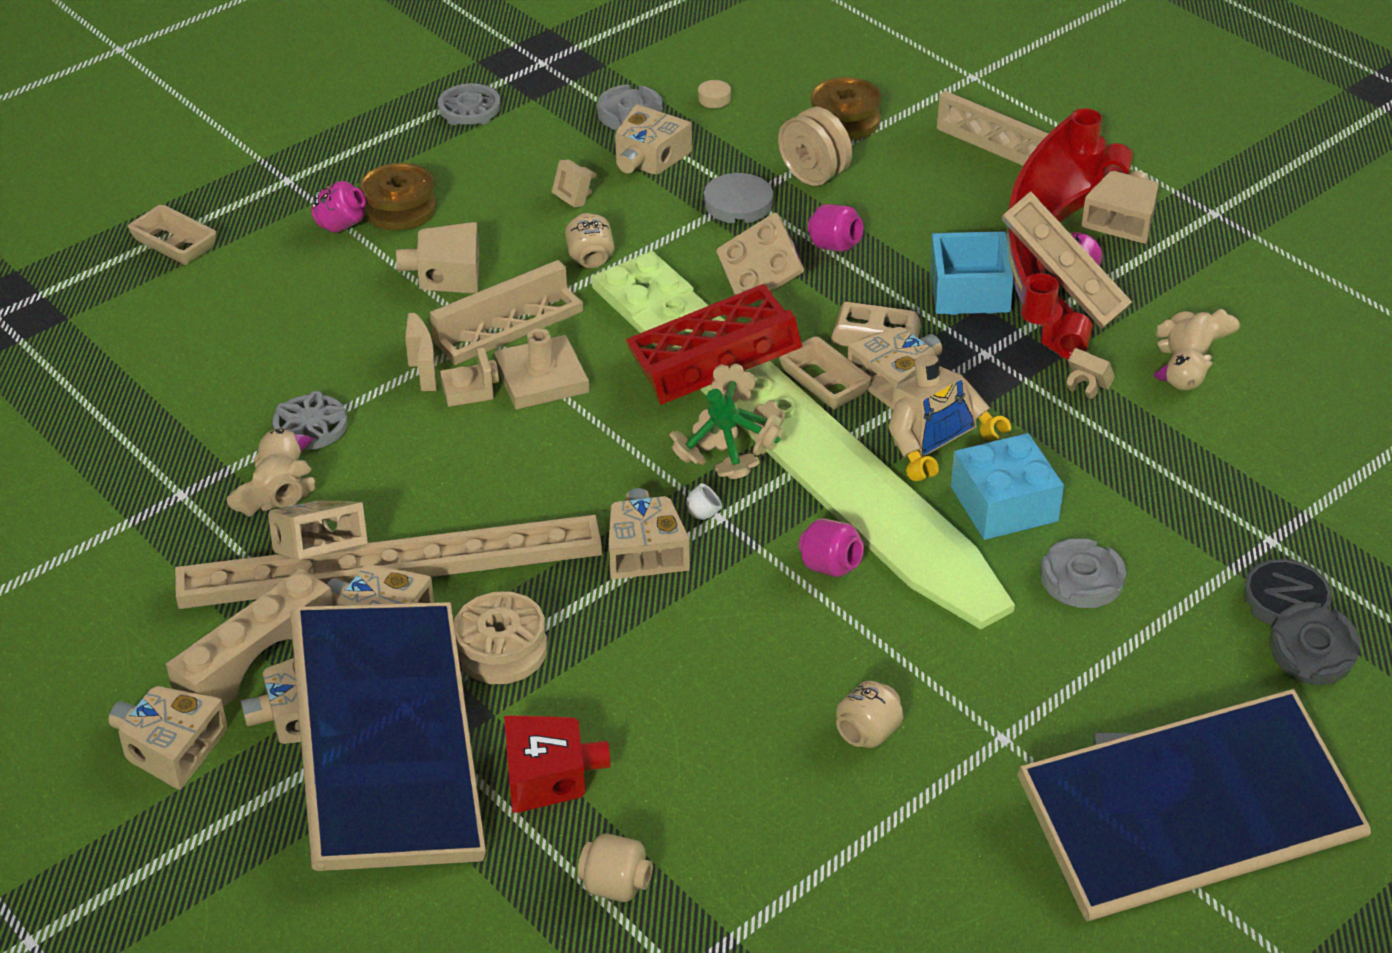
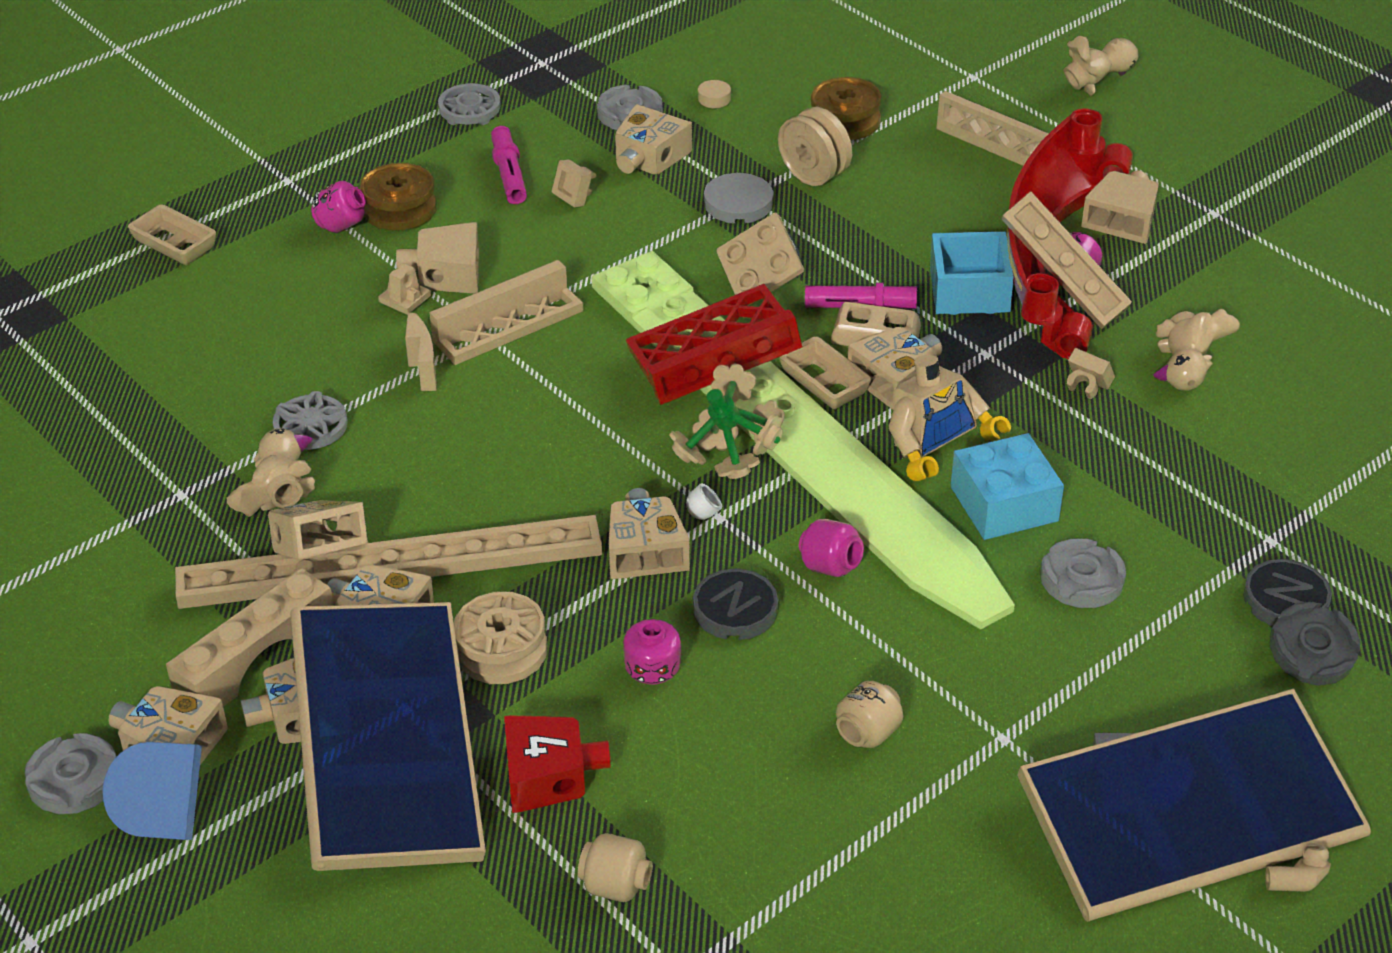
(69, 773): none -> light grey tile
(154, 790): none -> medium blue tile
(404, 290): none -> tan brick
(470, 383): tan bracket -> none
(506, 157): none -> dark pink pin
(541, 370): tan tile -> none
(589, 240): tan head -> none
(652, 651): none -> dark pink head
(735, 604): none -> tile
(835, 227): dark pink head -> none
(871, 295): none -> dark pink pin
(1093, 65): none -> tan animal
(1304, 875): none -> tan arm

